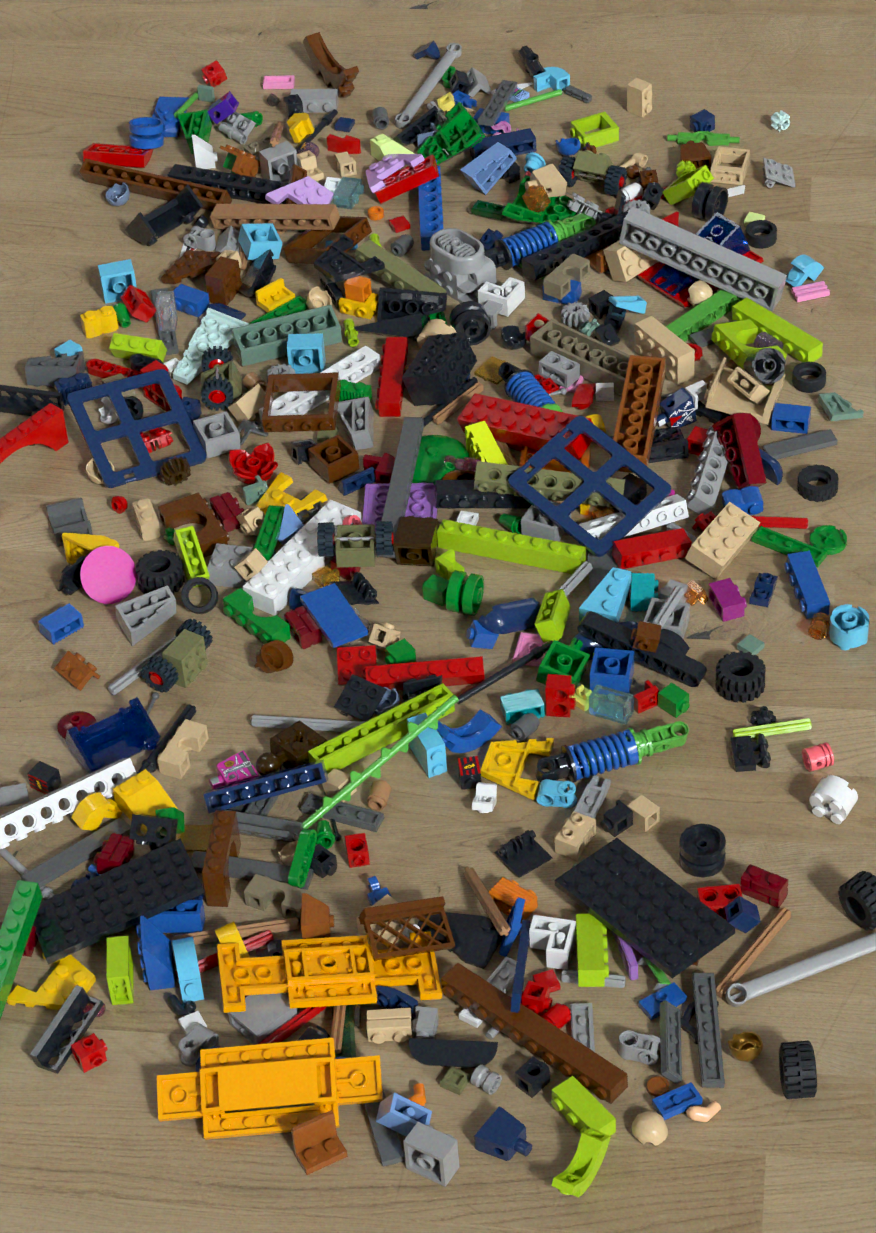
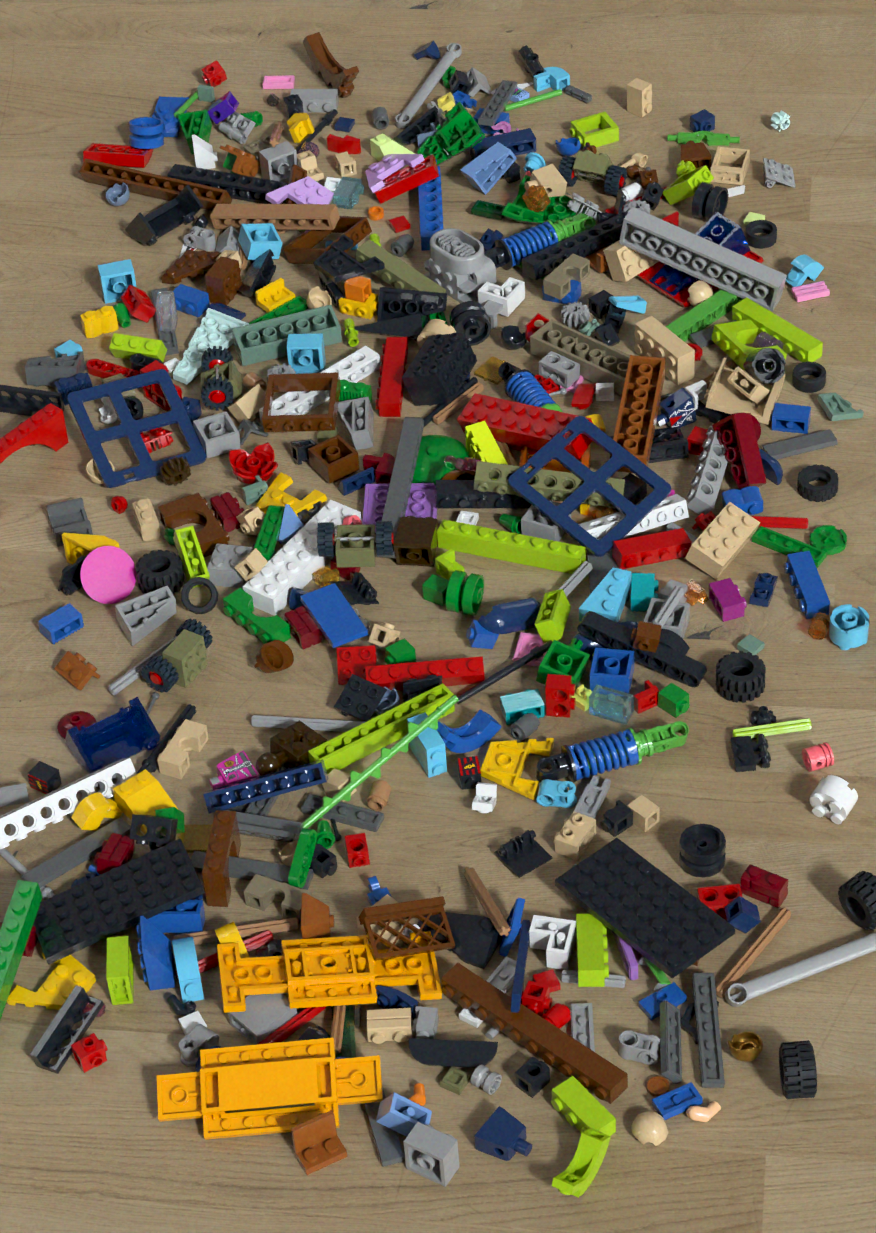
(506, 893): orange brick -> none

